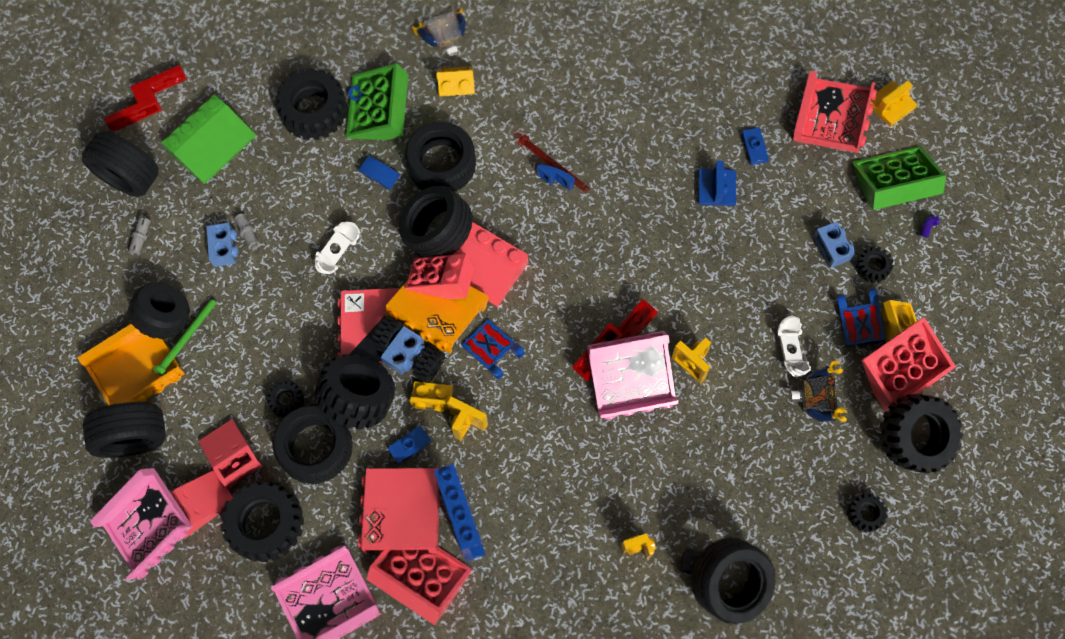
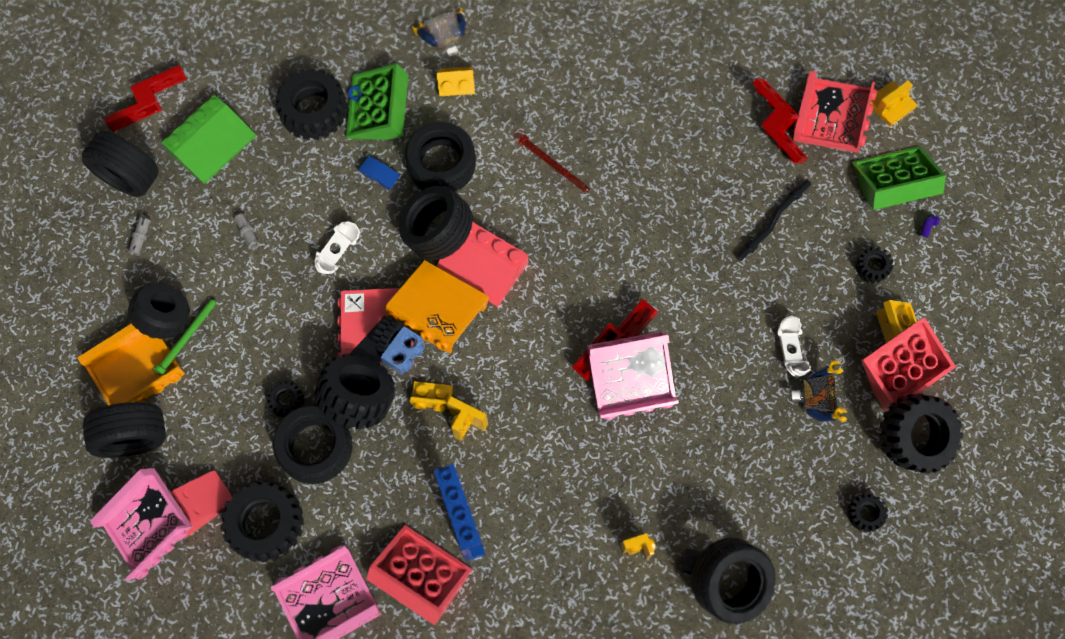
(218, 245): medium blue brick -> none
(230, 454): coral slope -> none
(400, 510): coral panel -> none
(409, 445): blue plate -> none
(428, 364): black tyre -> none
(441, 276): coral slope -> none
(489, 345): flag -> none
(551, 174): blue slope -> none
(692, 358): yellow bracket -> none
(717, 186): blue bracket -> none
(753, 244): none -> black bar
(755, 146): blue plate -> none
(779, 121): none -> red bracket
(829, 245): medium blue brick -> none
(863, 322): flag -> none

